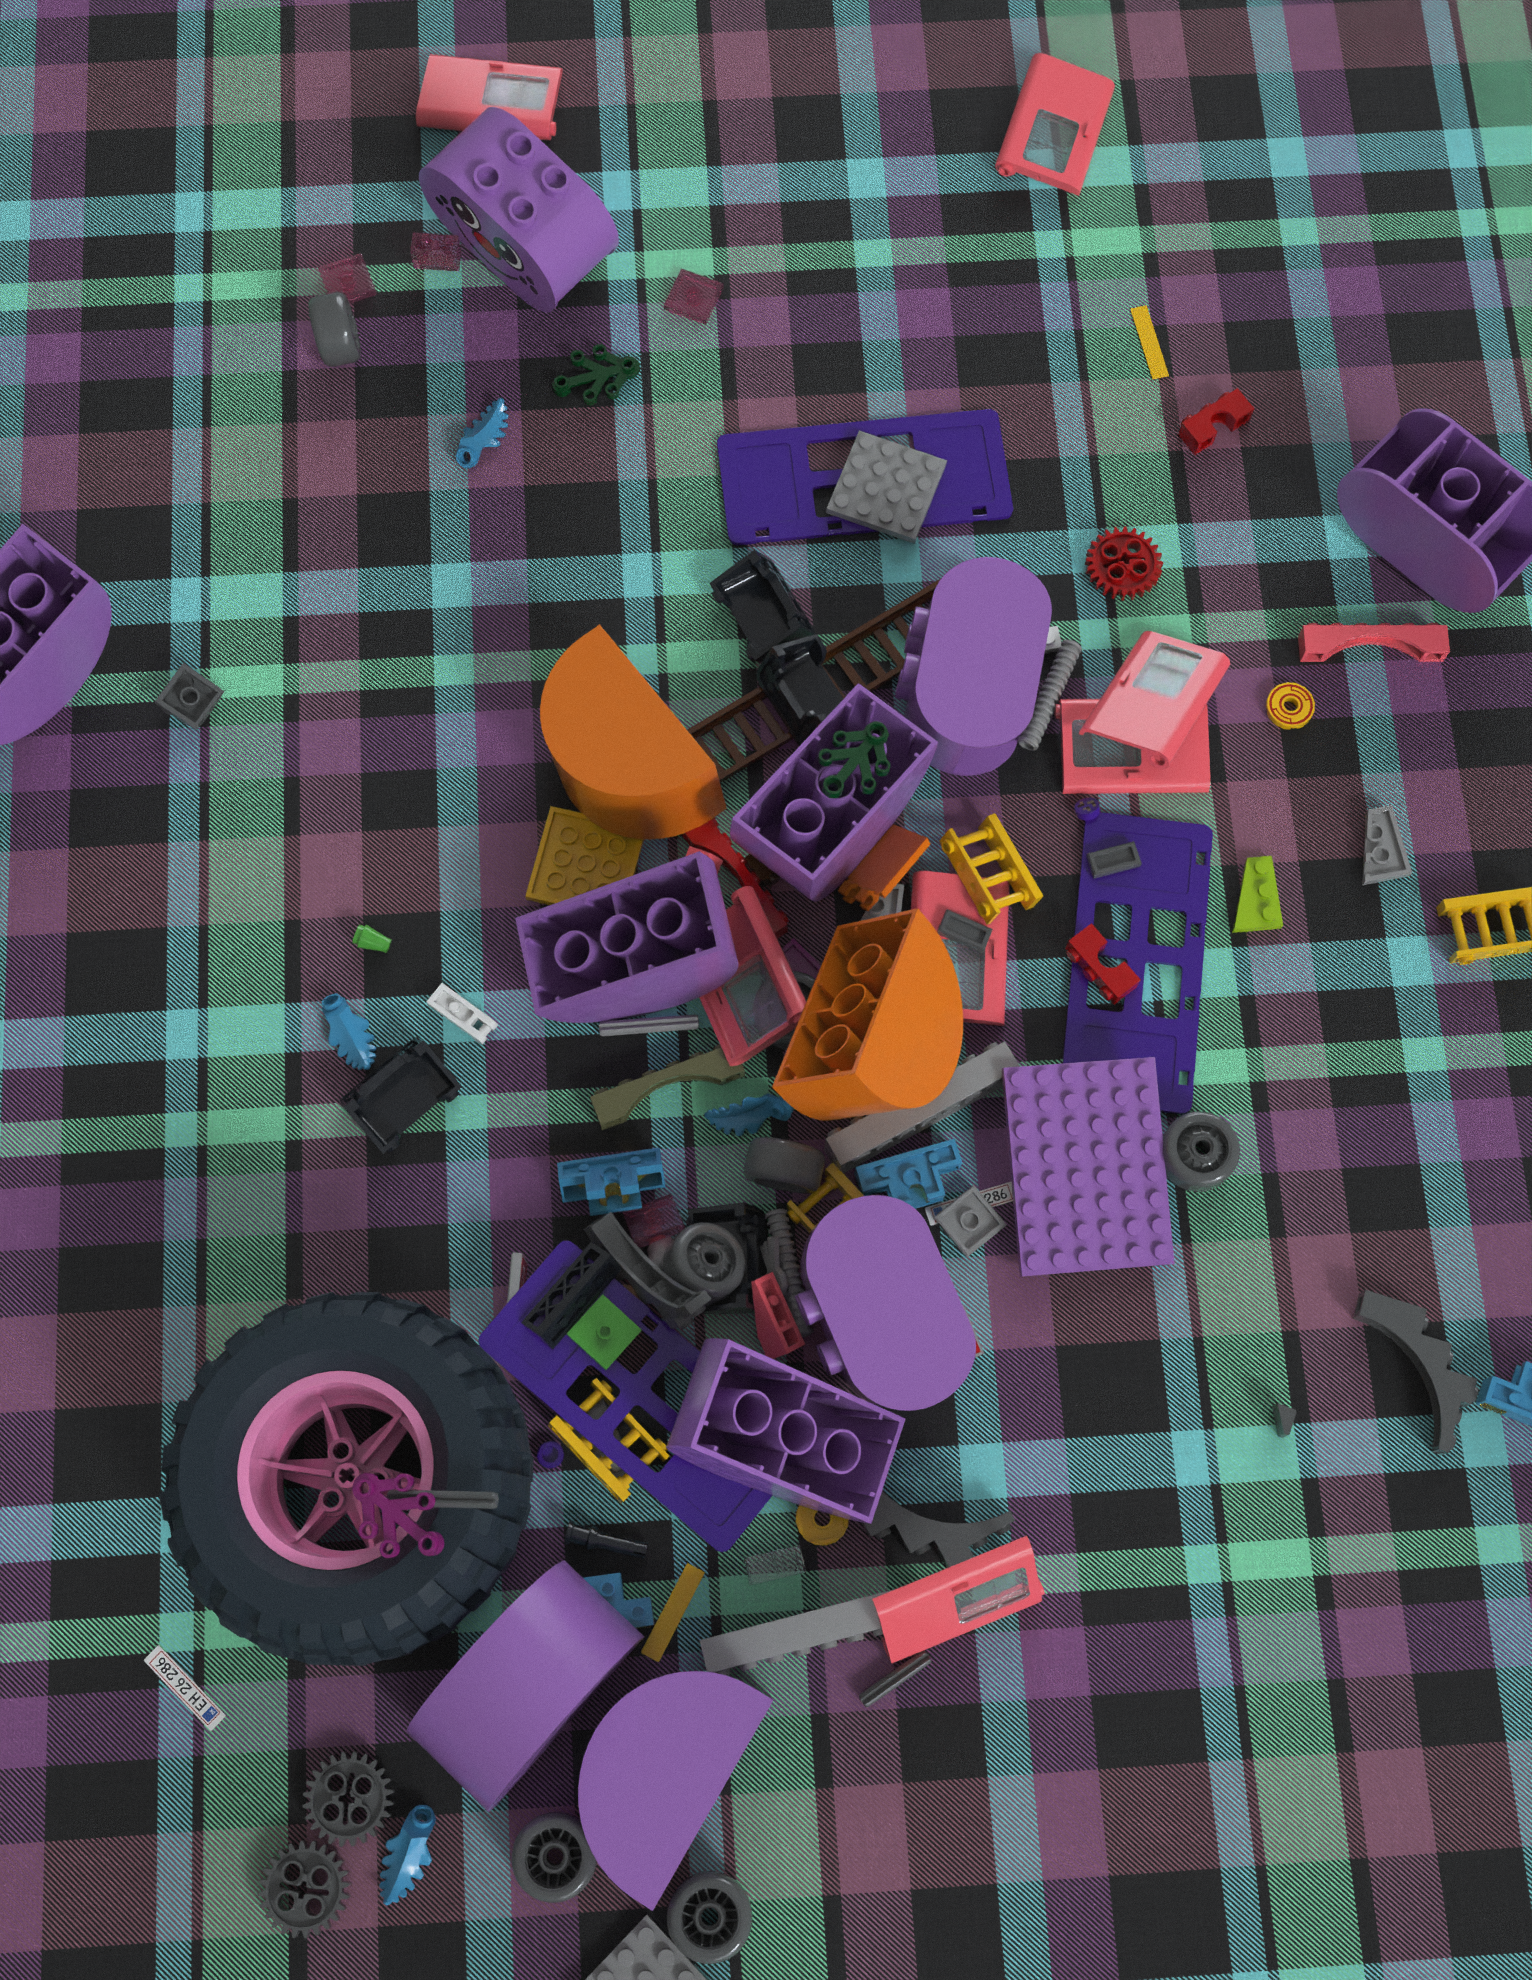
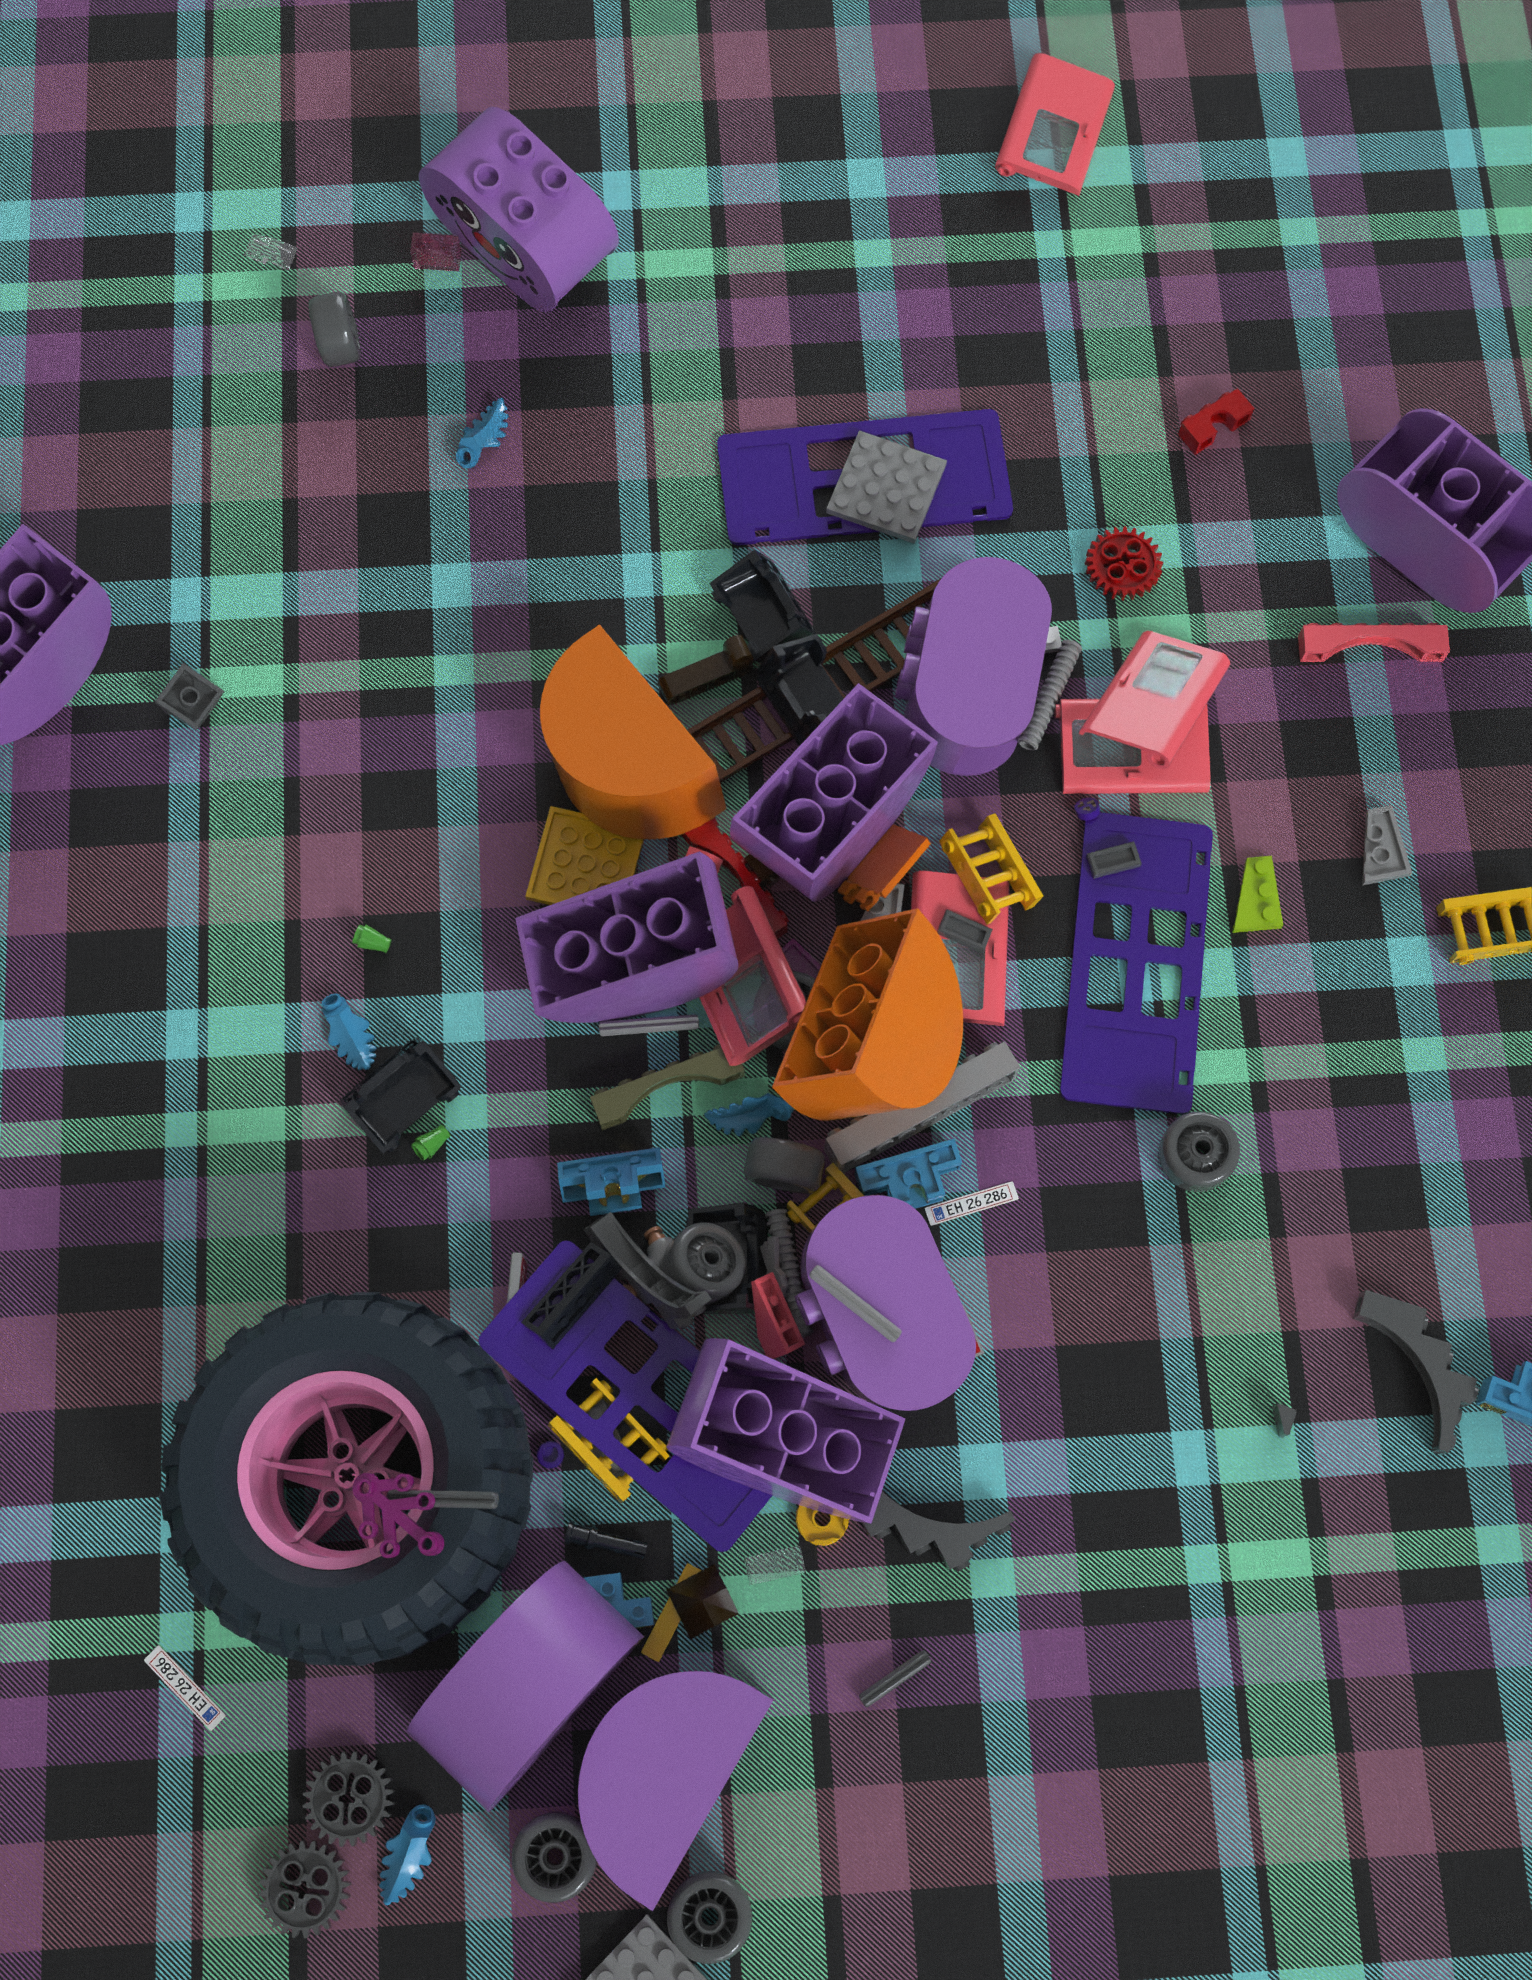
(269, 249): none -> clear slope
(349, 277): clear pink plate -> none
(429, 1143): none -> bright green cone
(461, 1013): white plate -> none
(462, 88): coral piece -> none
(598, 374): dark green plant -> none
(604, 1332): bright green plate -> none
(654, 1221): clear pink plate -> none
(693, 296): clear pink plate -> none
(702, 1601): none -> dark brown slope
(708, 673): none -> dark brown beam
(791, 1635): light grey brick -> none
(855, 1303): none -> light grey axle
(856, 757): dark green plant -> none
(958, 1599): coral piece -> none
(969, 1221): light grey tile -> none
(1087, 1166): medium lavender plate -> none
(1113, 982): red arch -> none
(1149, 342): yellow sticker -> none
(1290, 693): yellow tile -> none

